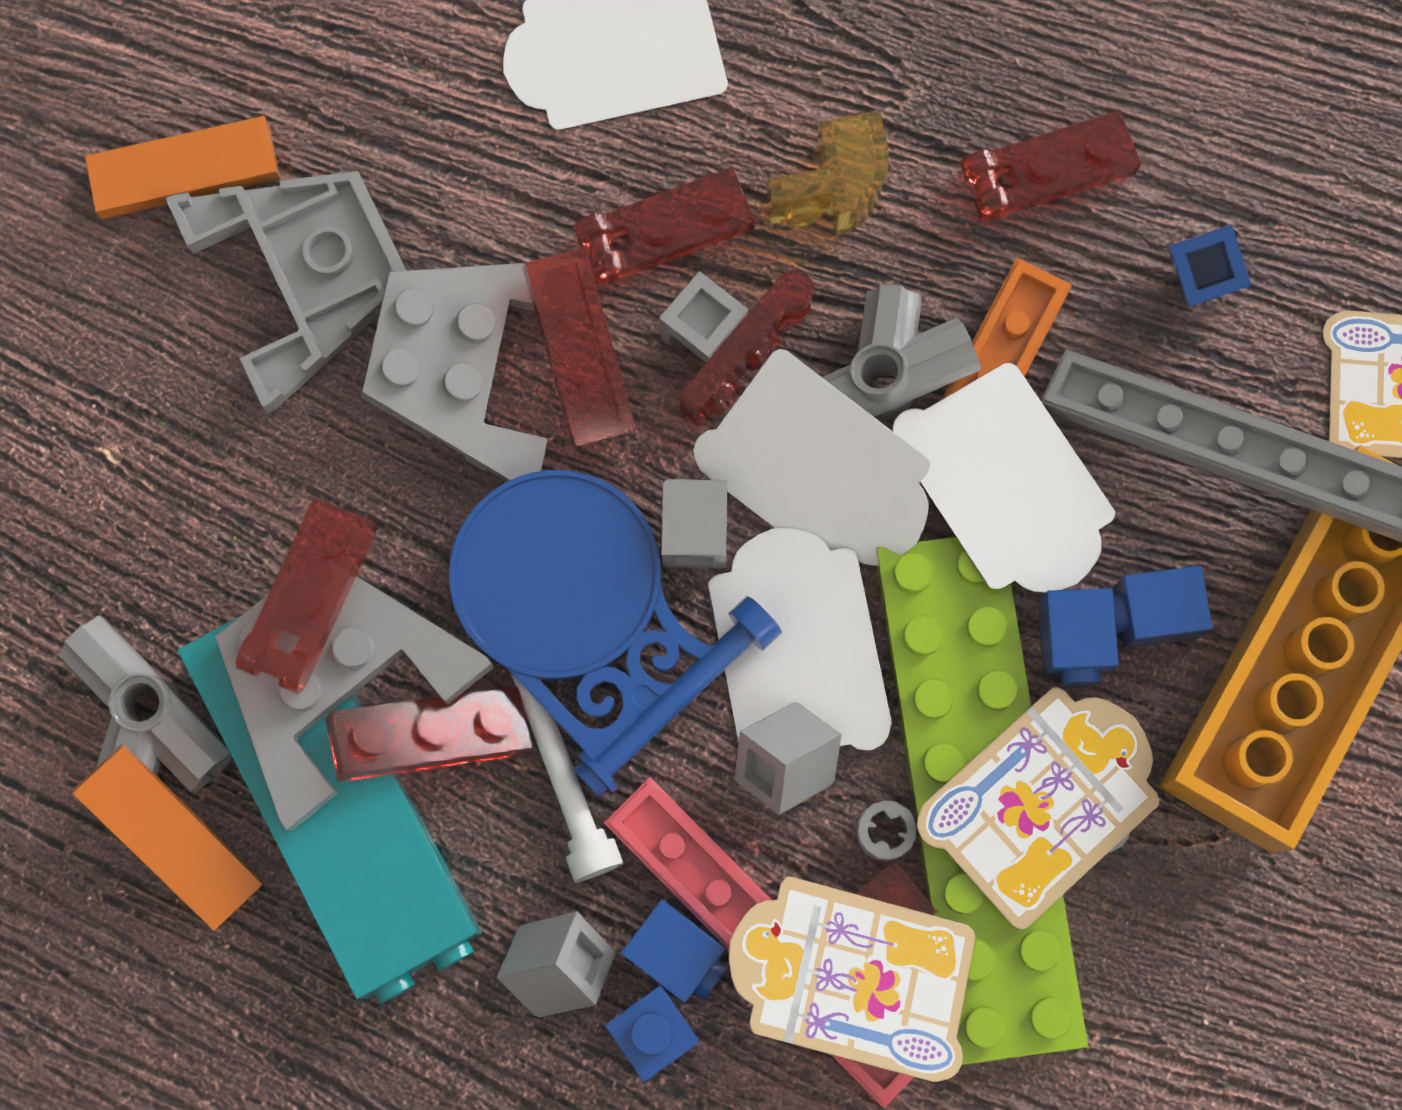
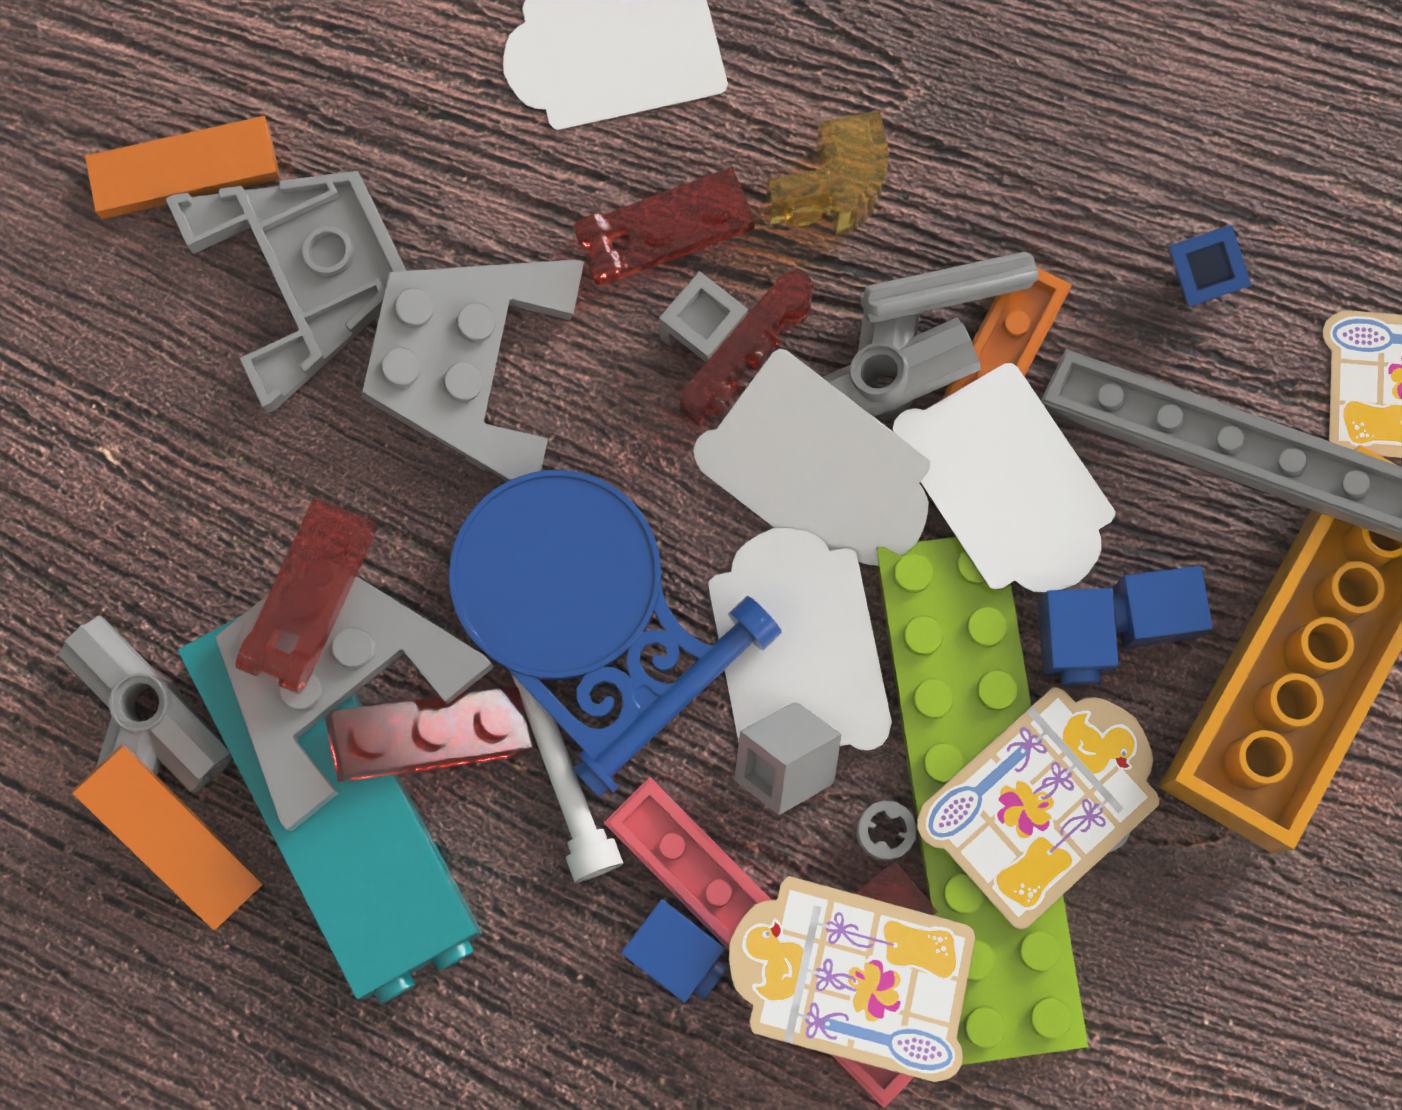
(556, 965): light grey panel -> none
(579, 347): clear red plate -> none
(652, 1033): blue brick -> none
(694, 523): light grey panel -> none
(948, 287): none -> light grey axle
(1051, 165): clear red plate -> none

